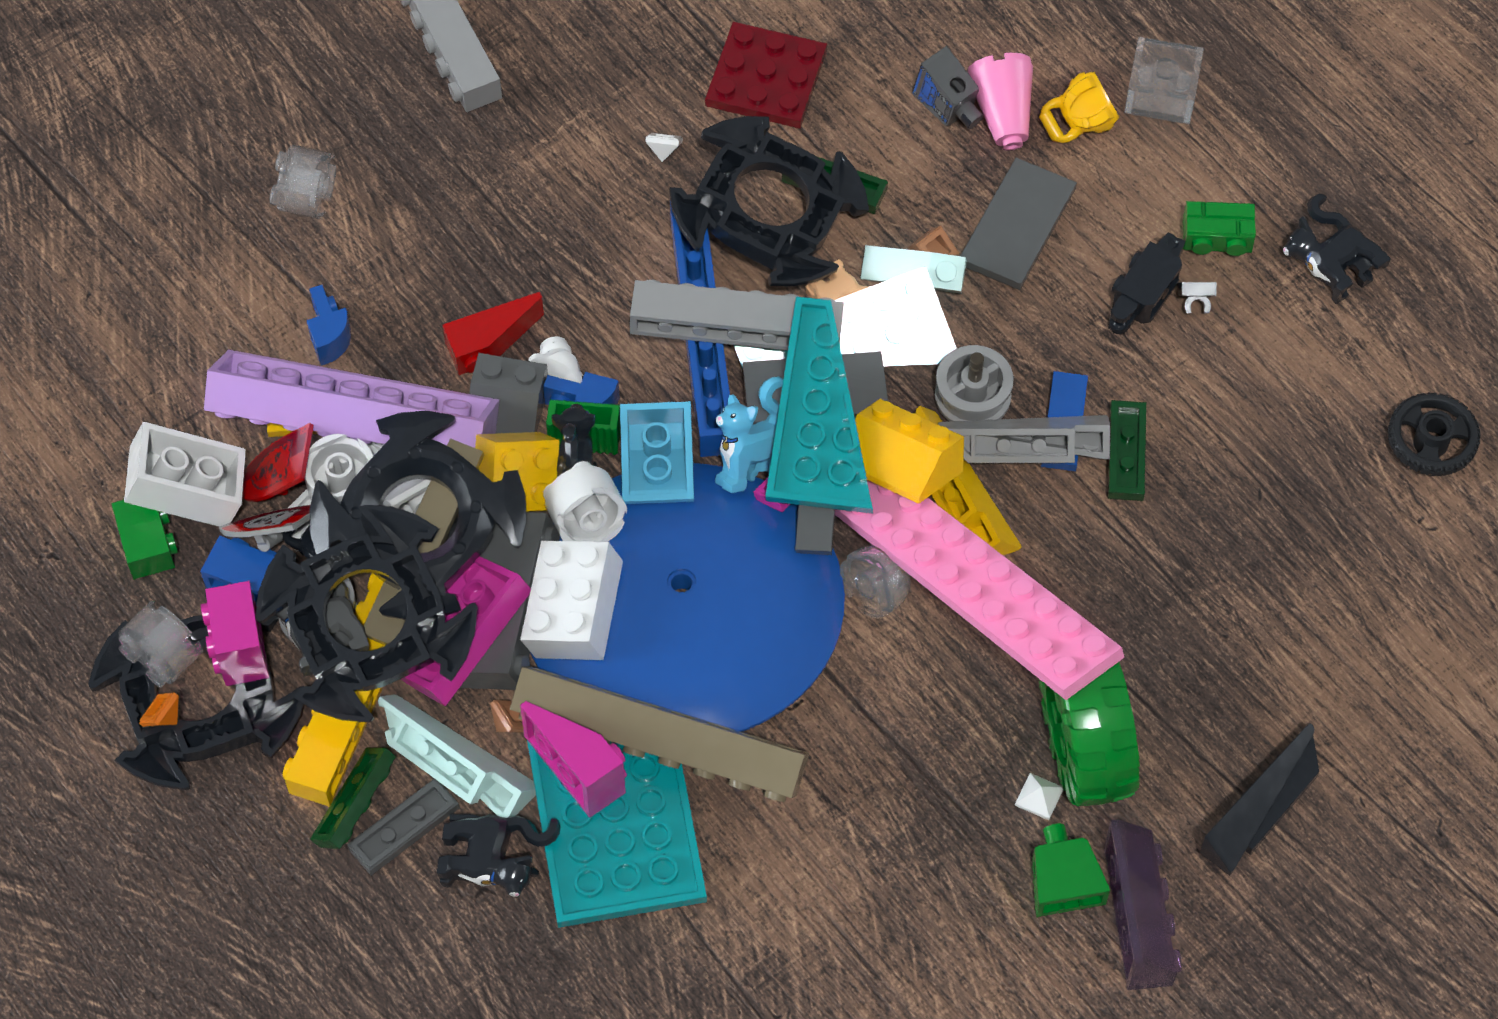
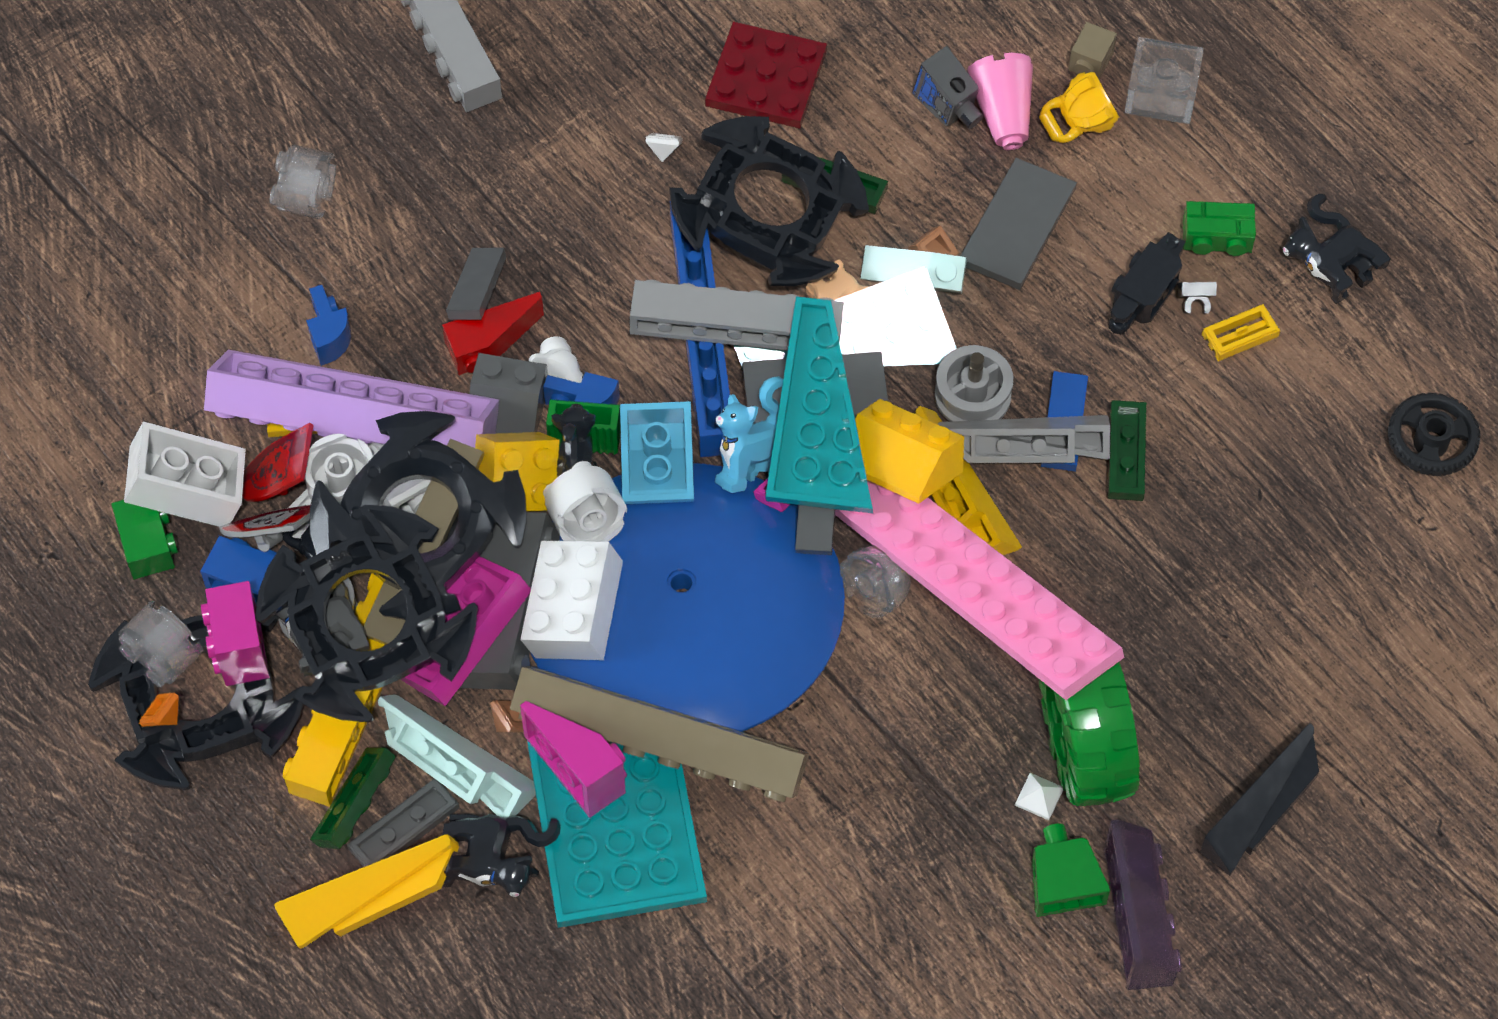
(367, 892): none -> yellow wedge
(476, 284): none -> dark grey tile
(1092, 50): none -> dark tan brick
(1220, 345): none -> yellow tile

